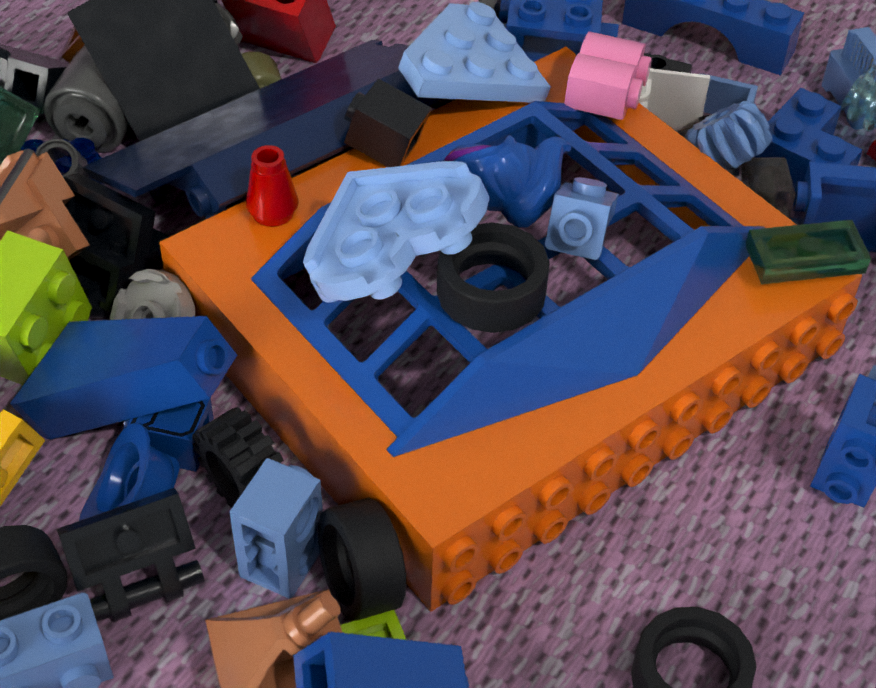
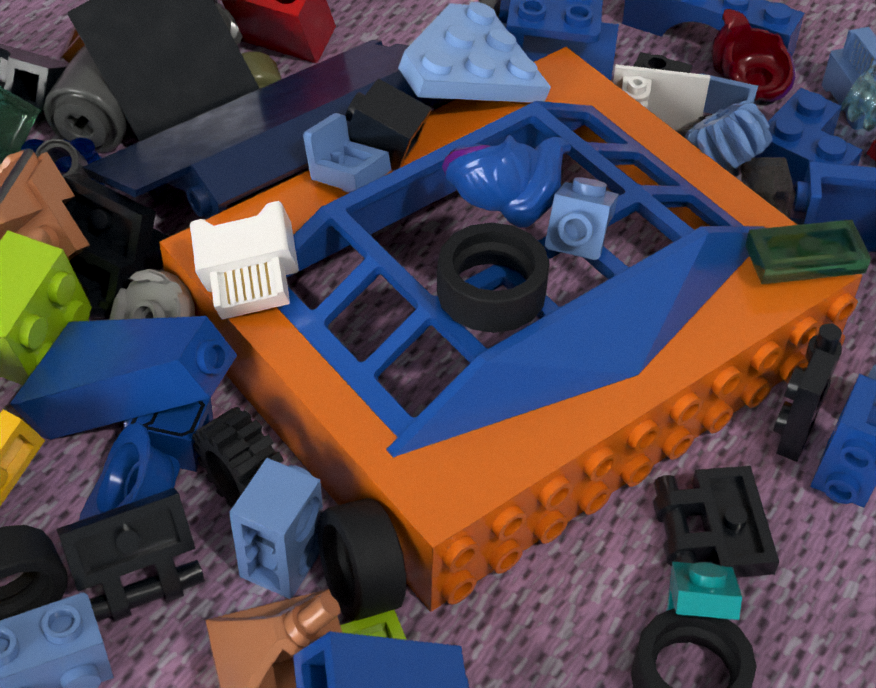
(246, 261): none -> white piece
(270, 188): red cone -> none
(340, 161): none -> medium blue bracket
(387, 220): light blue plate -> none
(607, 76): bright pink brick -> none
(704, 590): none -> teal bracket
(731, 518): none -> black plate
(753, 57): none -> dark red hair
(808, 390): none -> black plate

